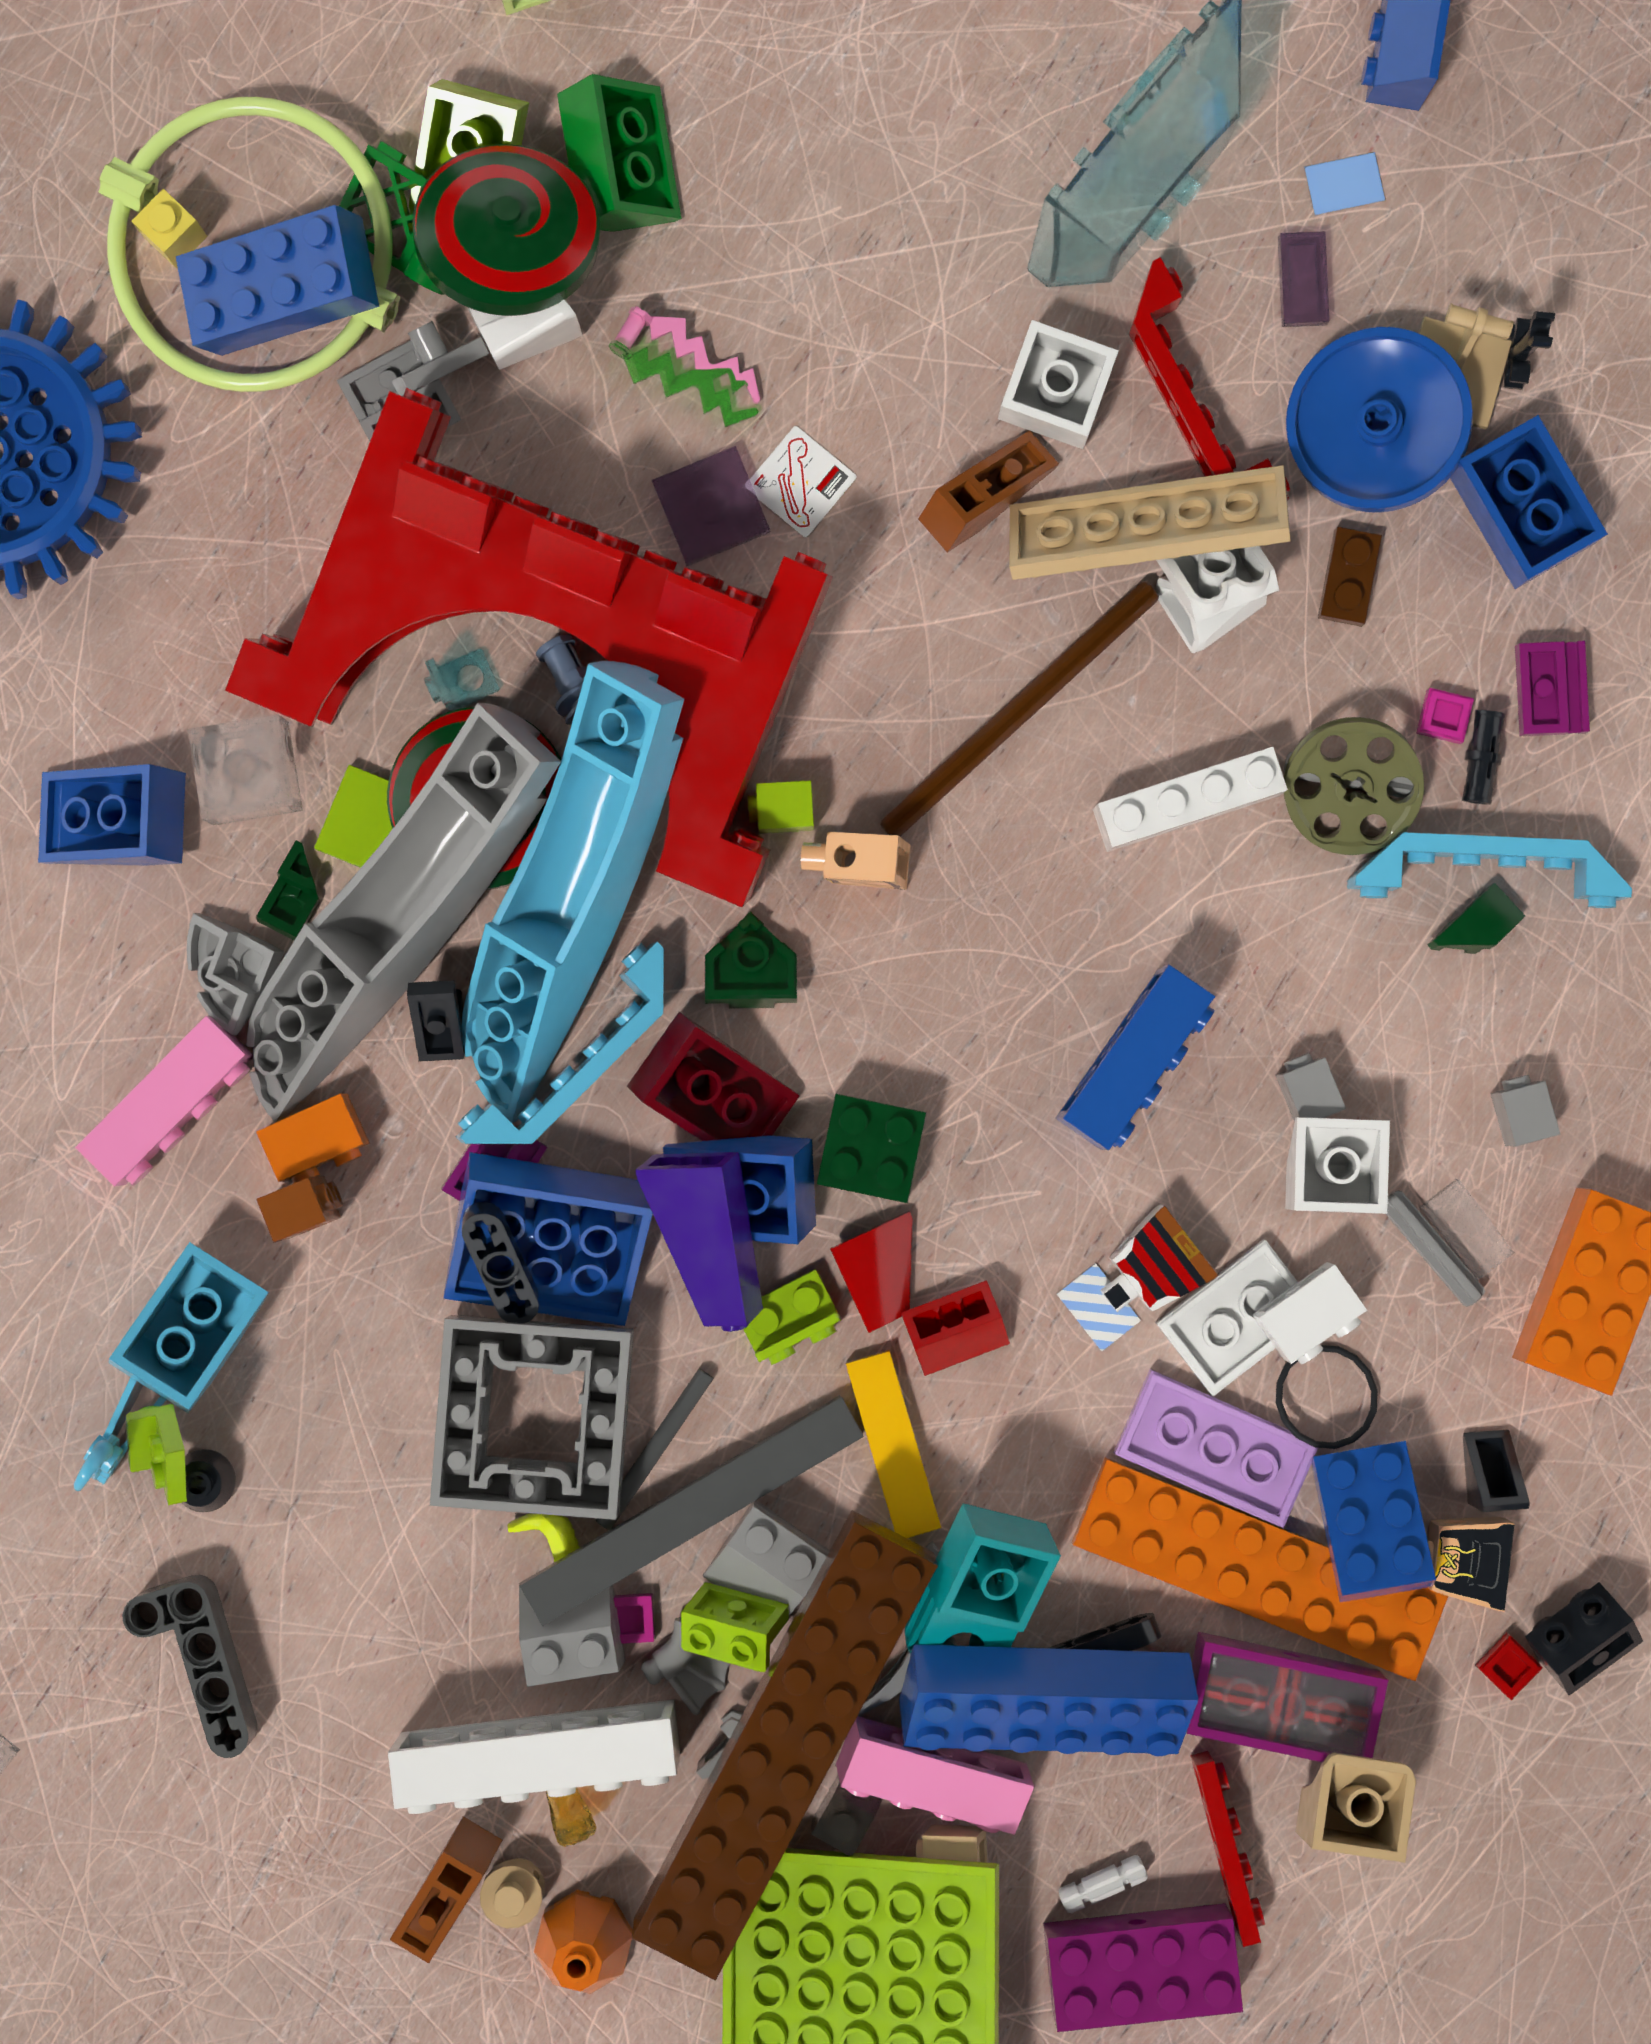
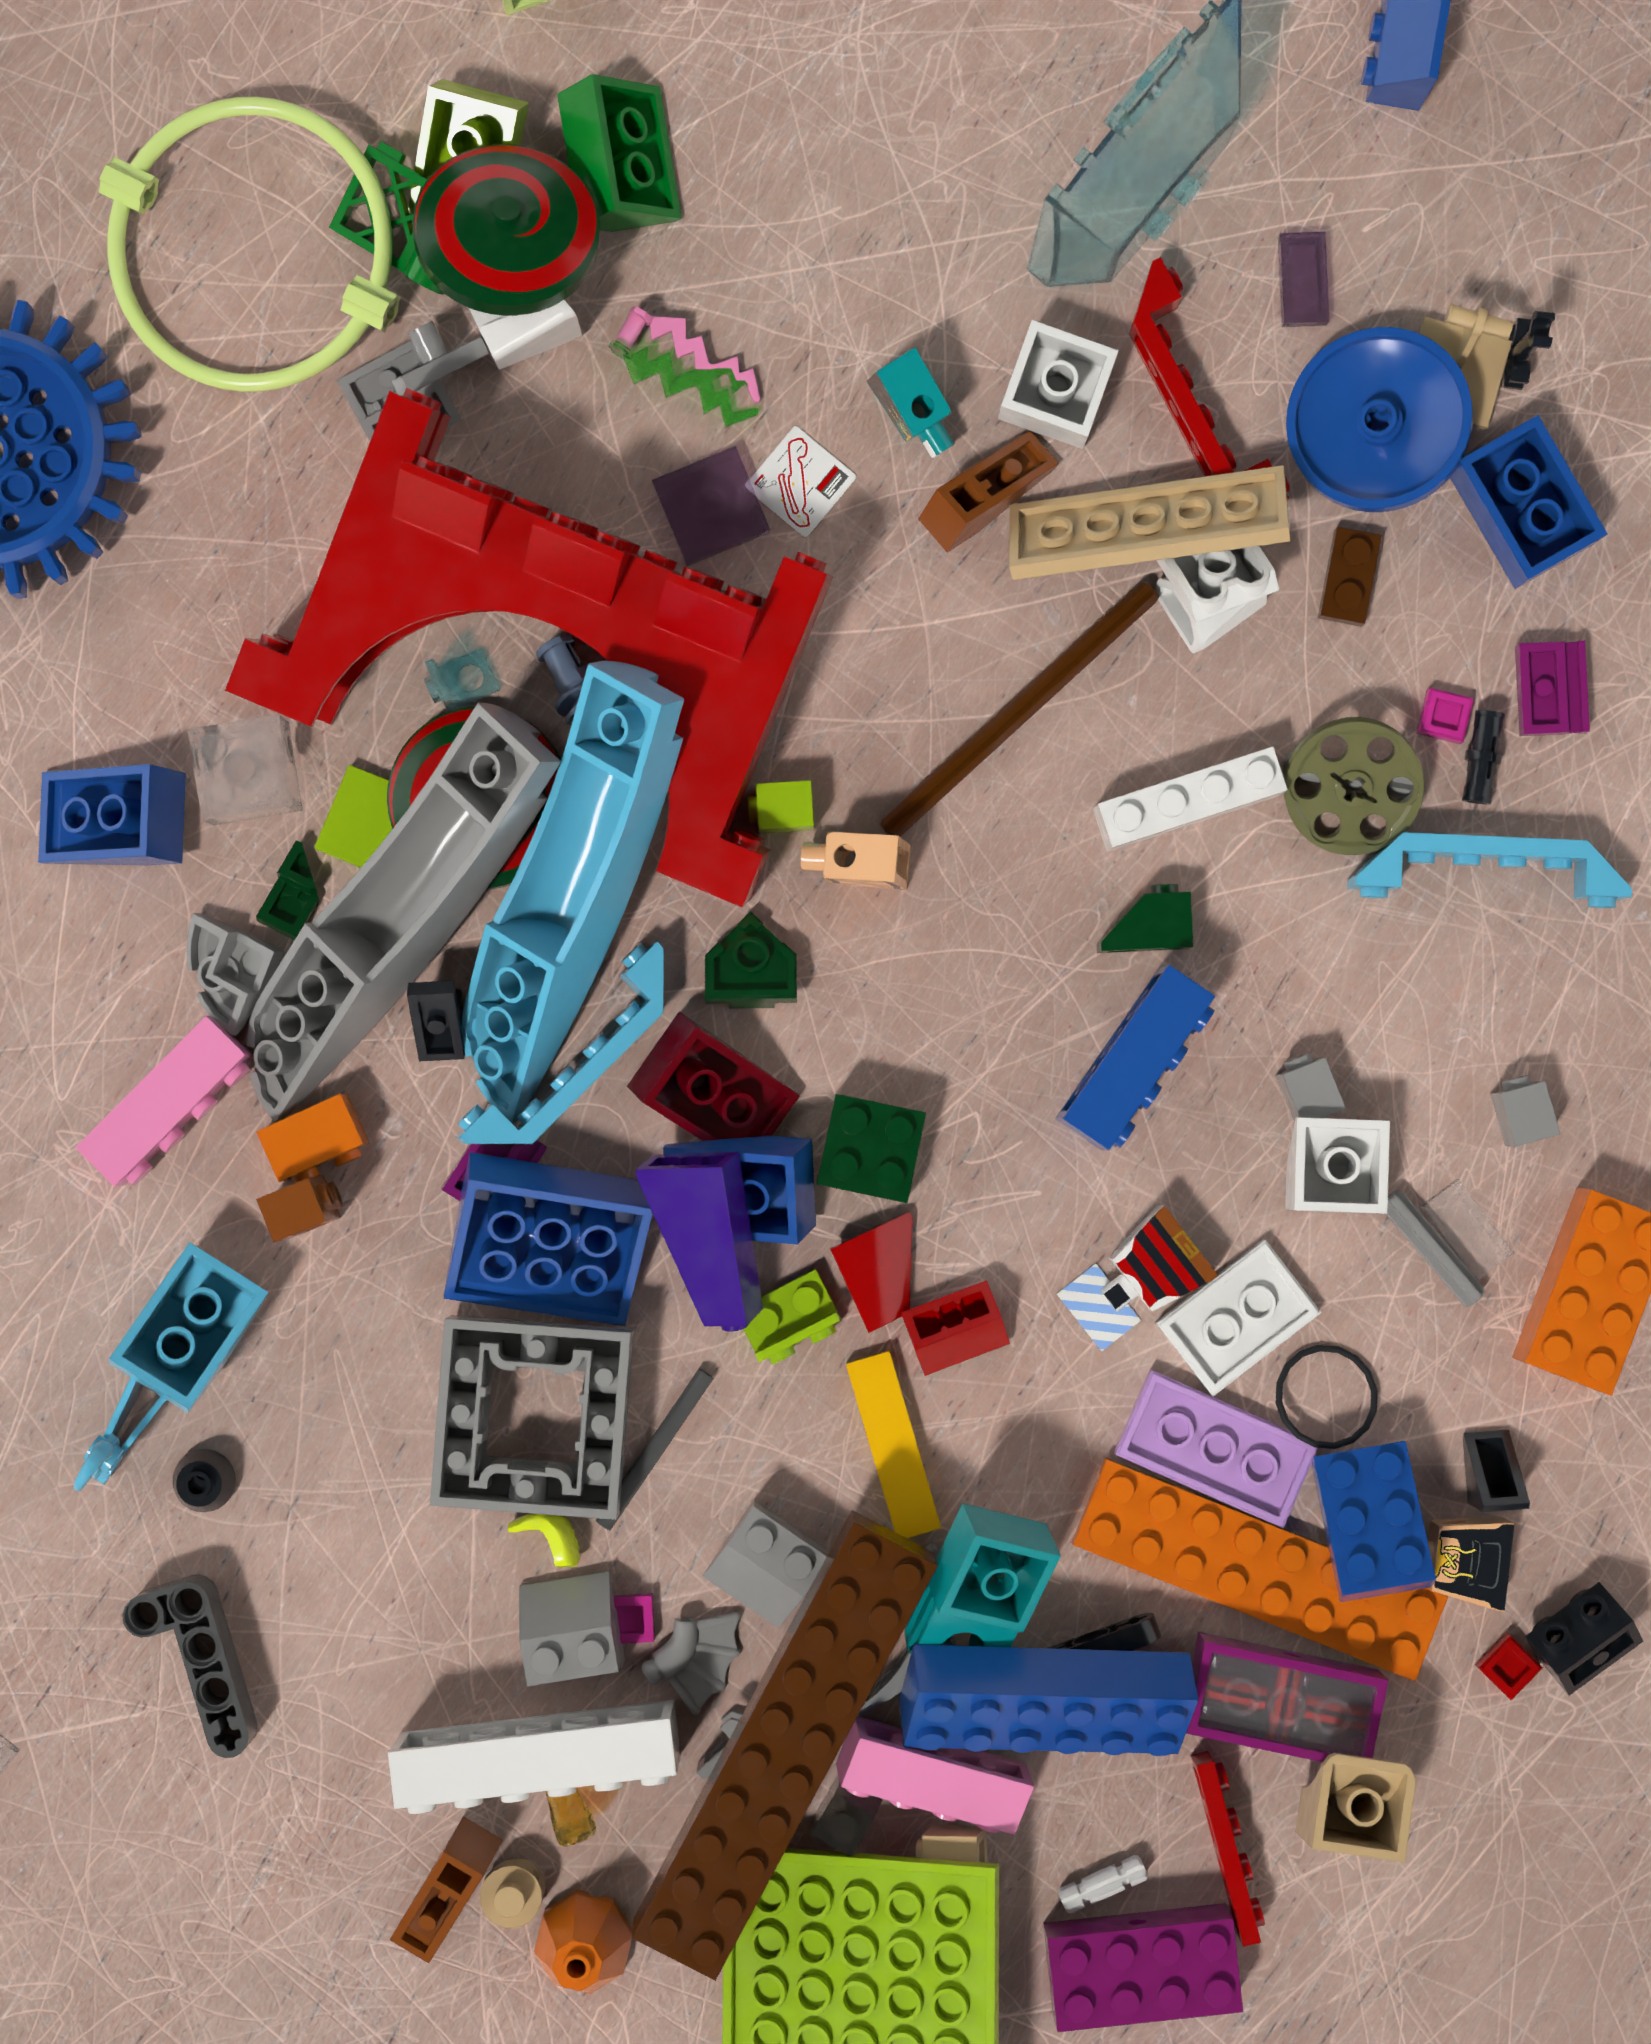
(157, 1445): lime bracket -> none
(169, 227): light yellow brick -> none
(277, 280): blue brick -> none
(502, 1244): black beam -> none
(690, 1510): dark grey tile -> none
(732, 1626): lime bracket -> none
(907, 382): none -> teal torso
(1153, 923): none -> dark green slope
(1310, 1314): white brick -> none
(1344, 183): light blue sticker -> none
(1480, 924): dark green slope -> none

